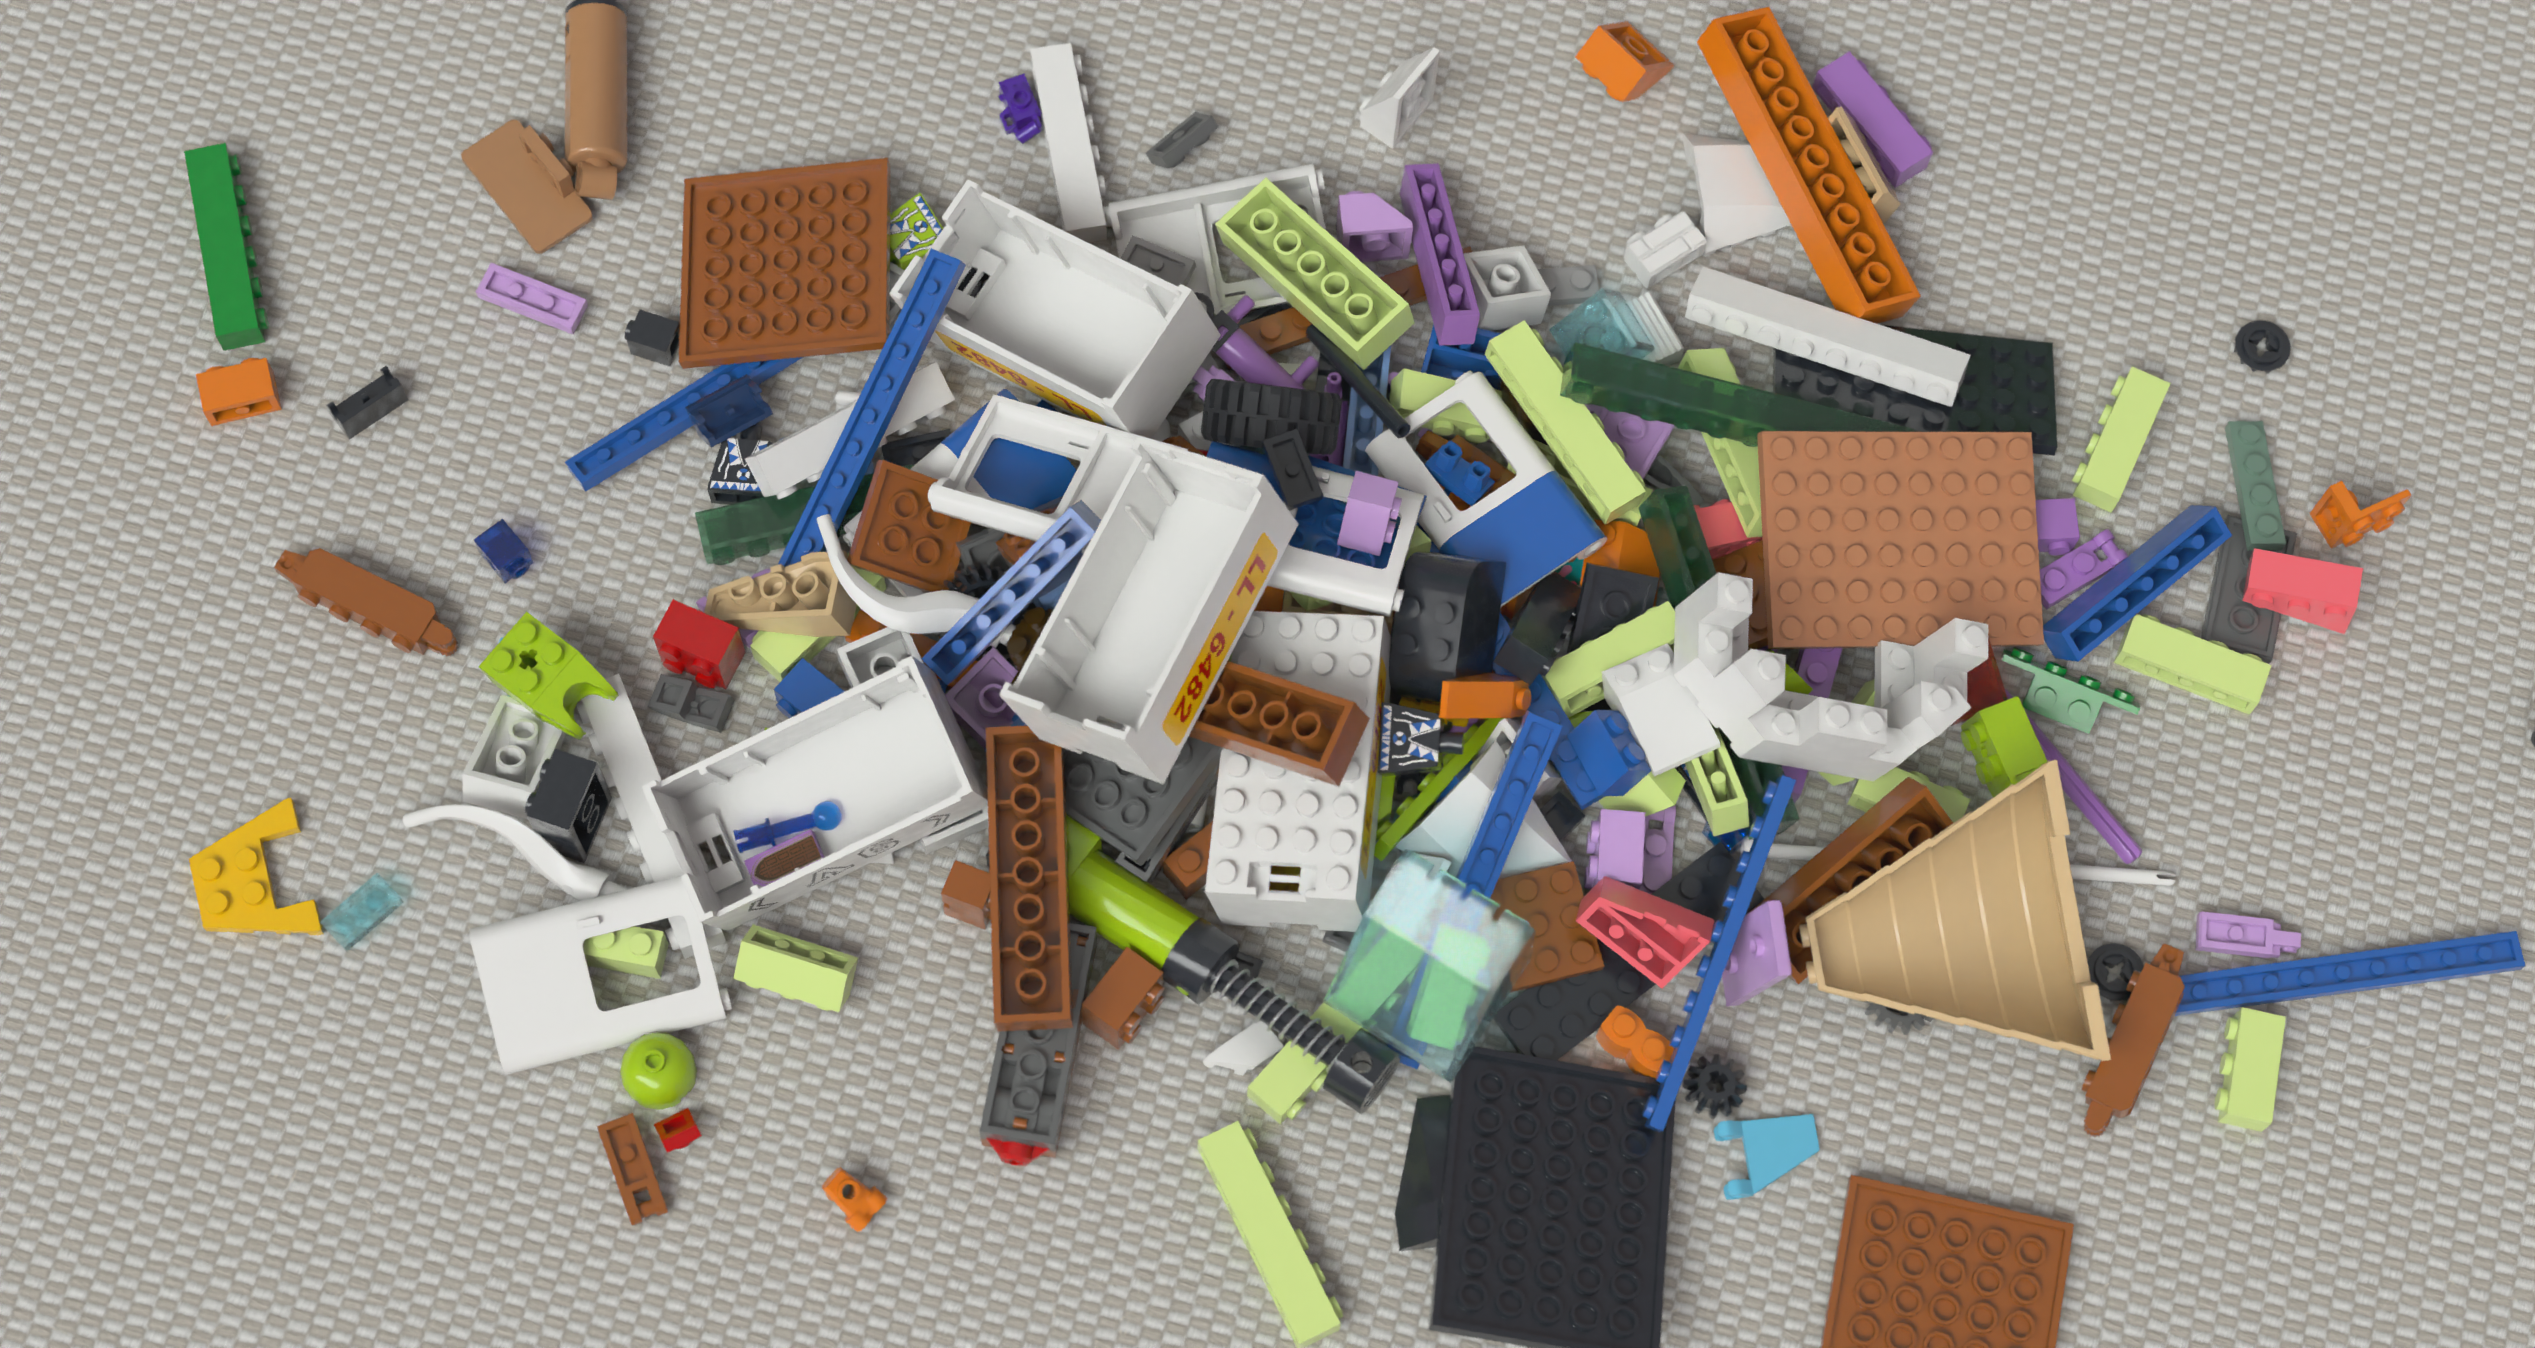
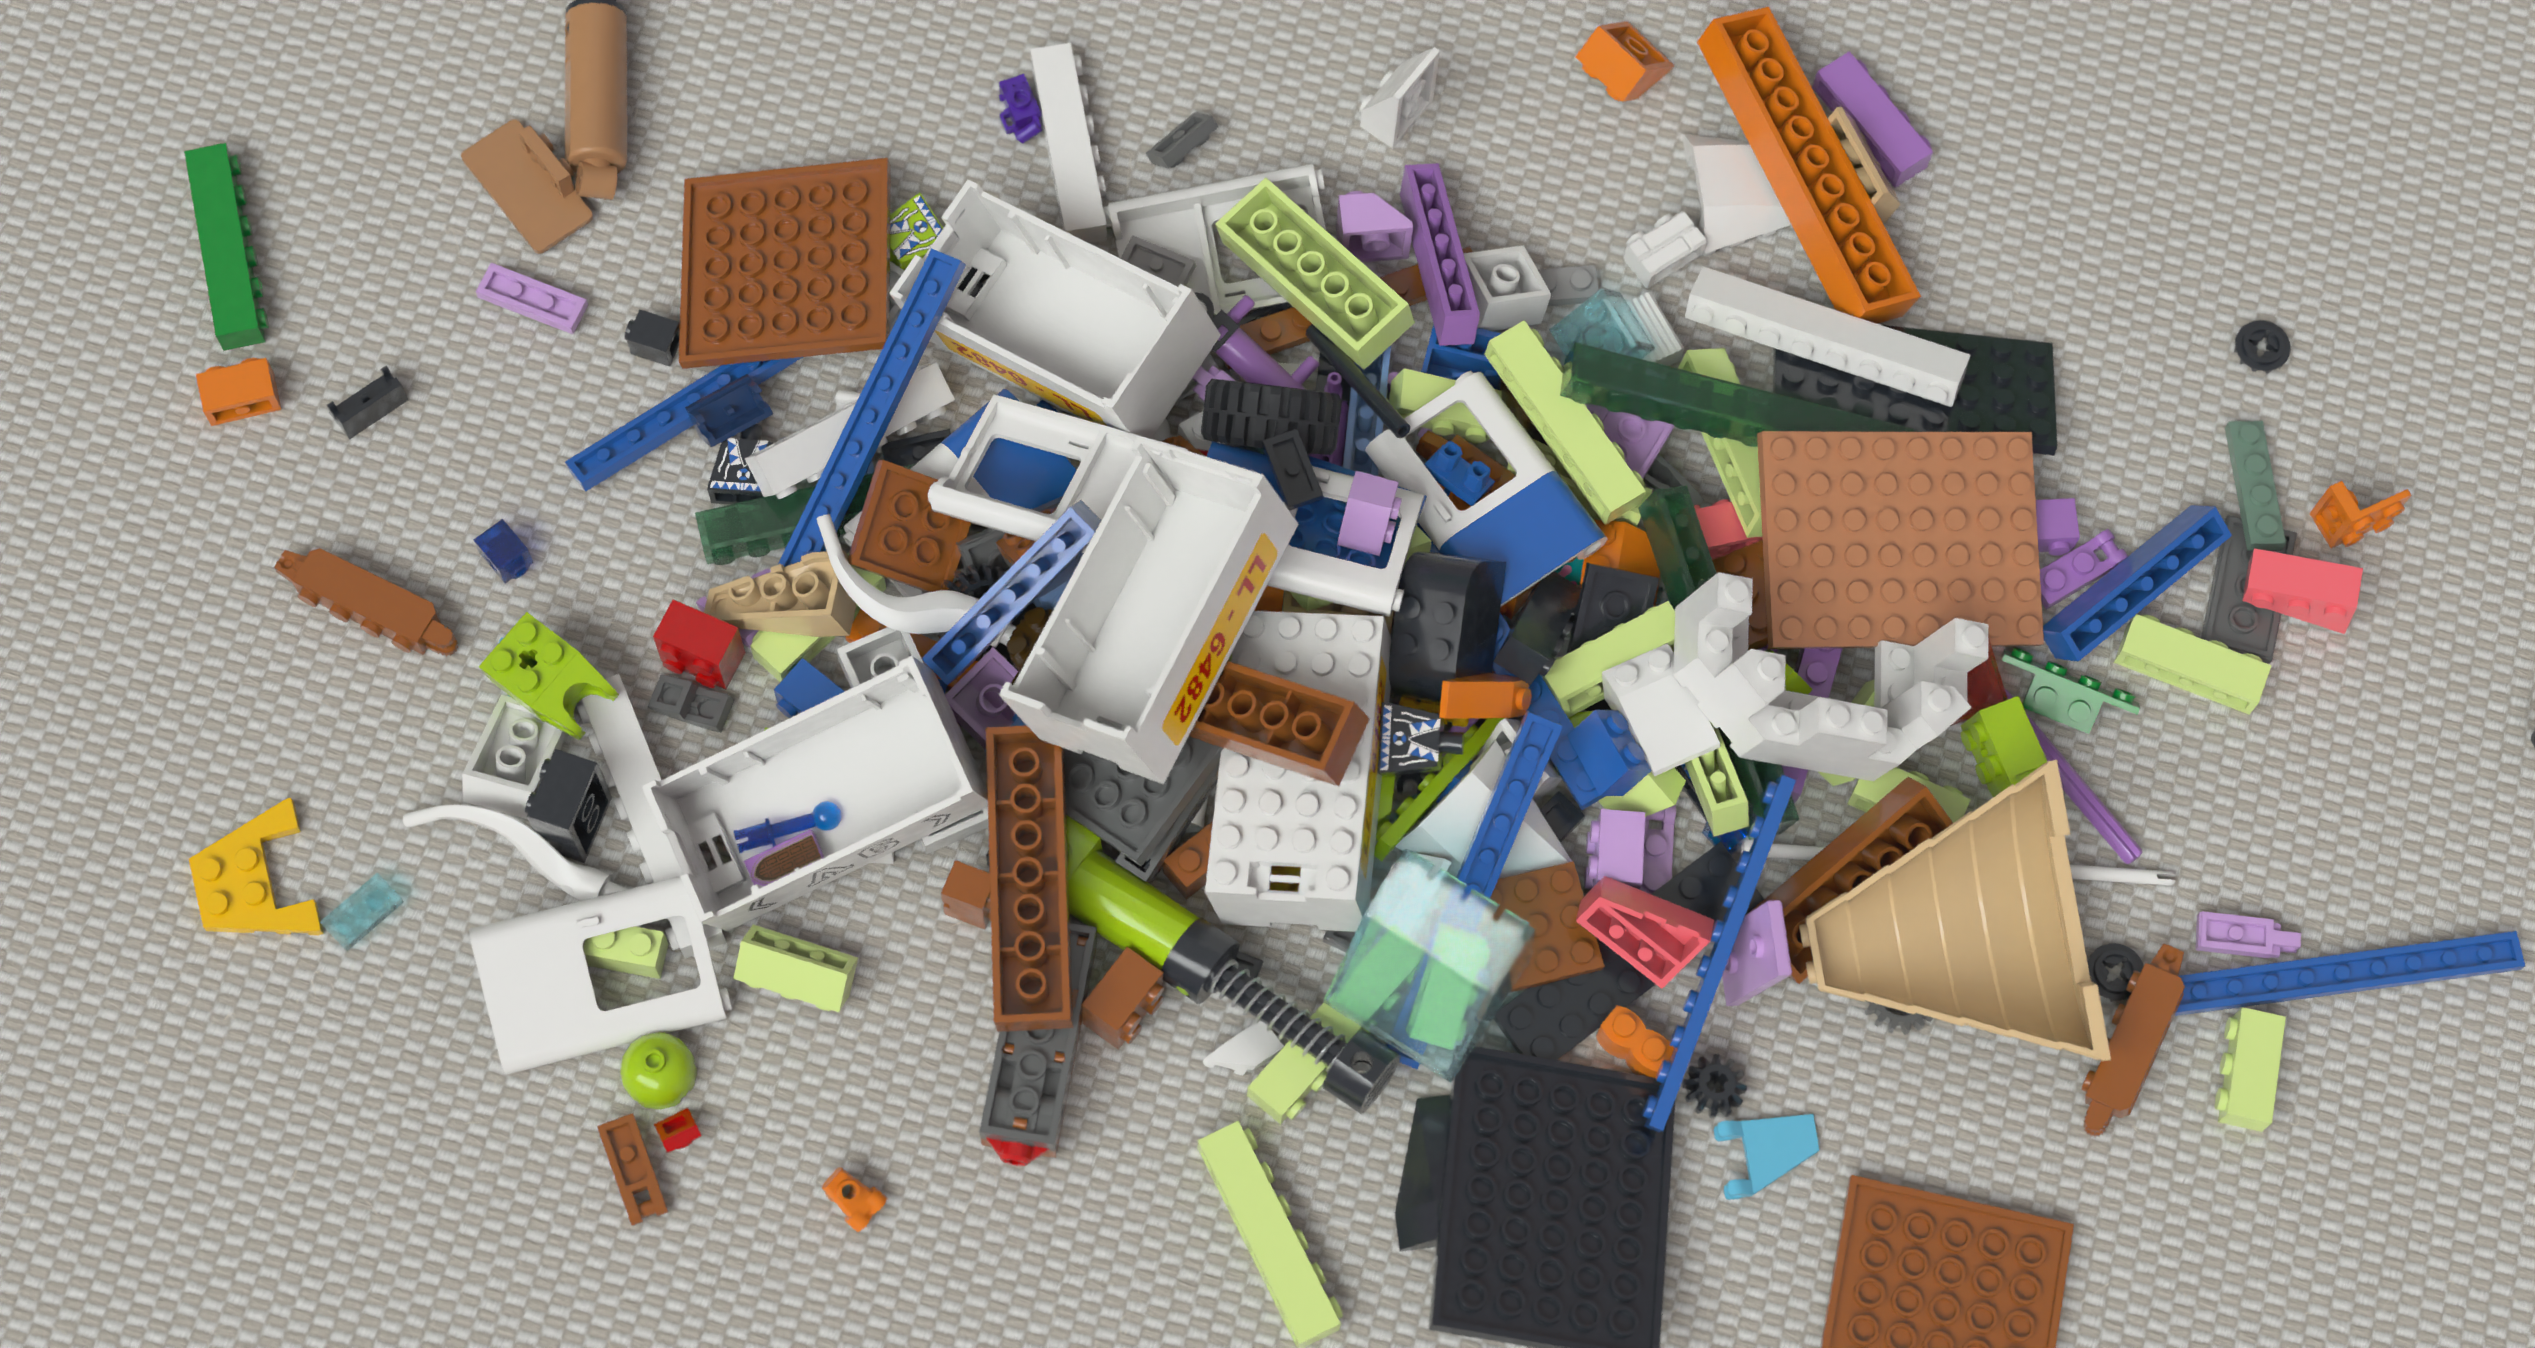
(2121, 438): yellowish green brick -> none

